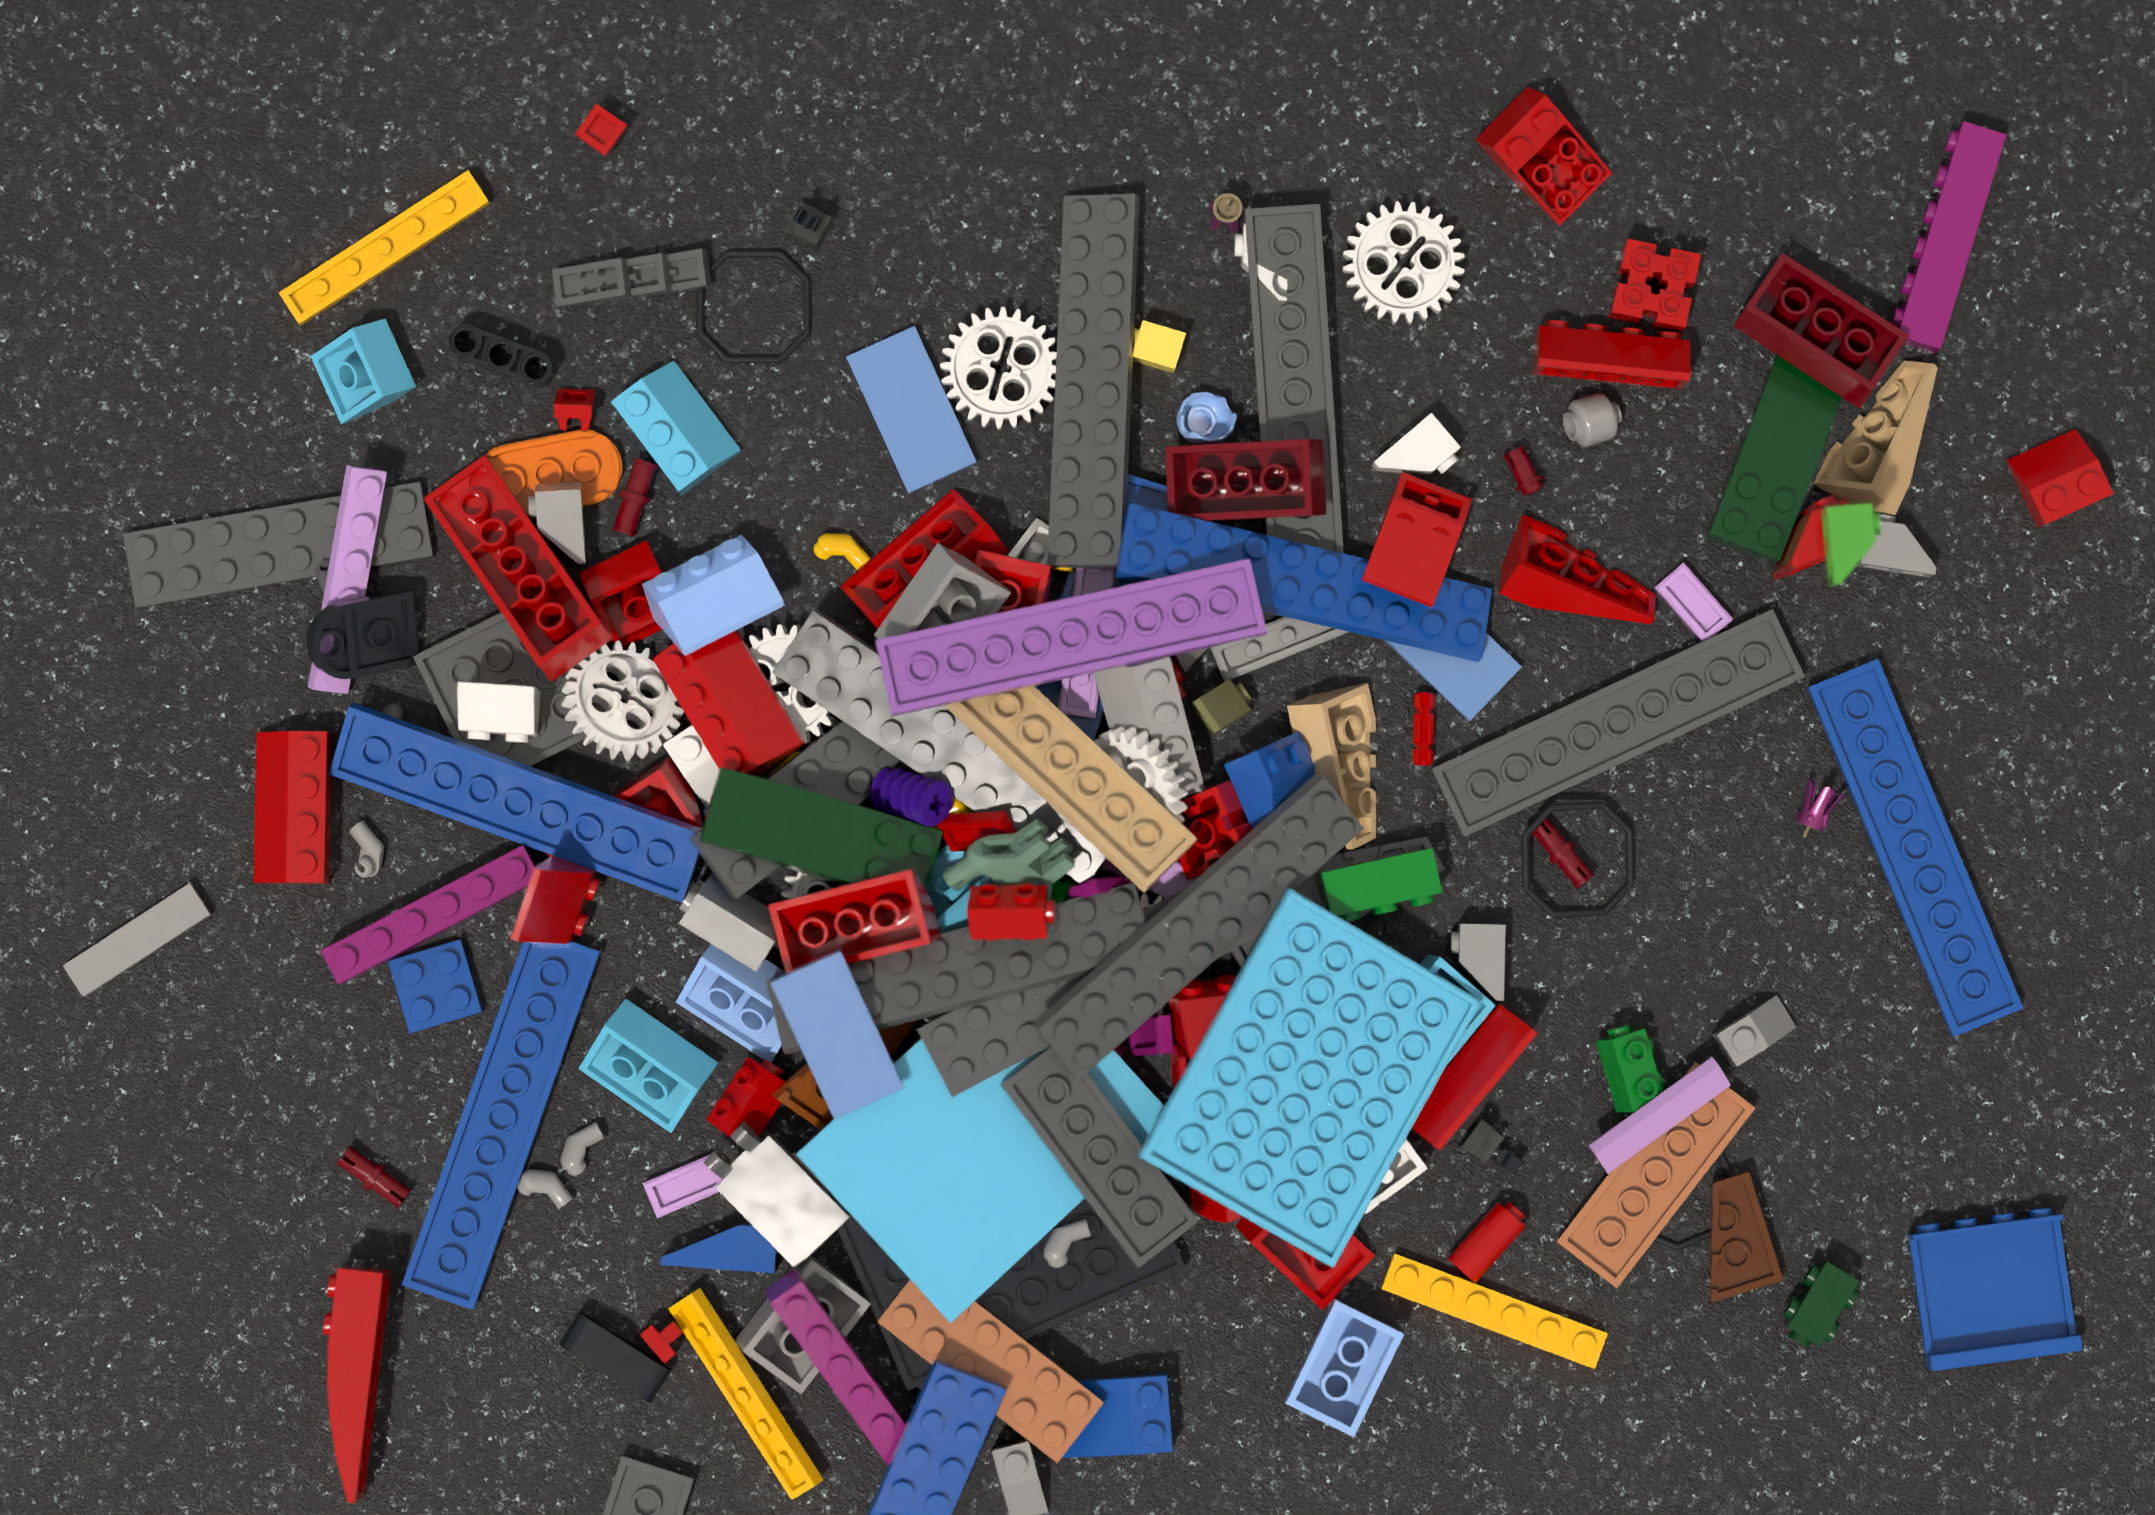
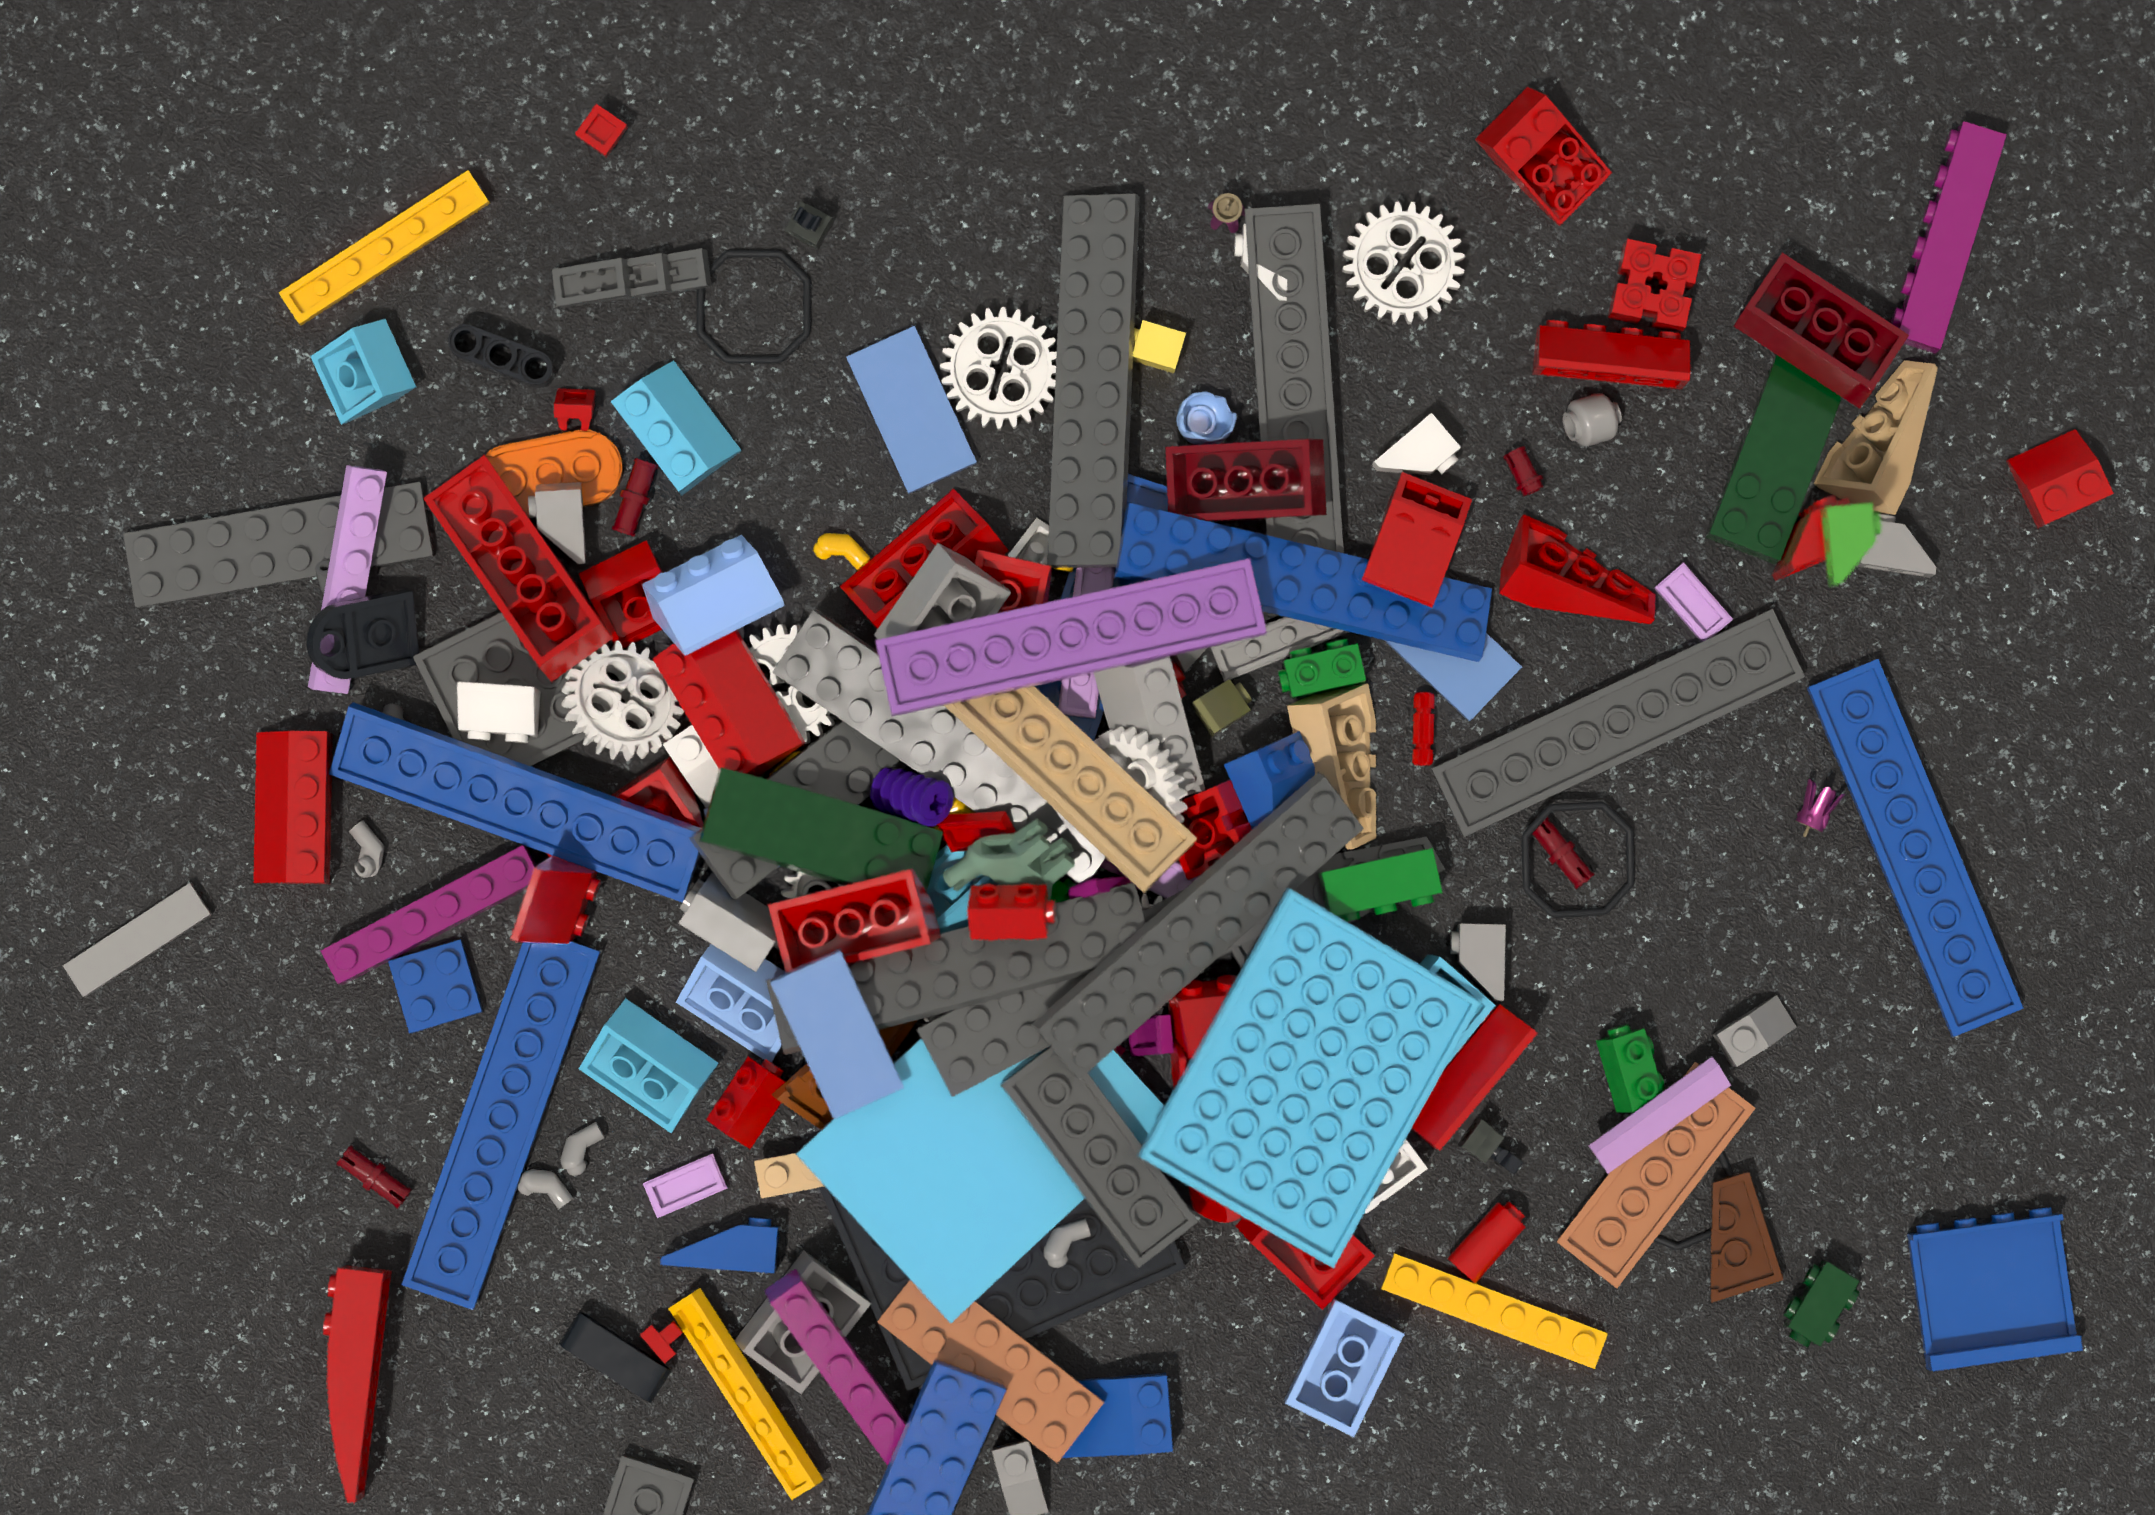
(777, 1195): tile -> none
(1322, 671): none -> green brick

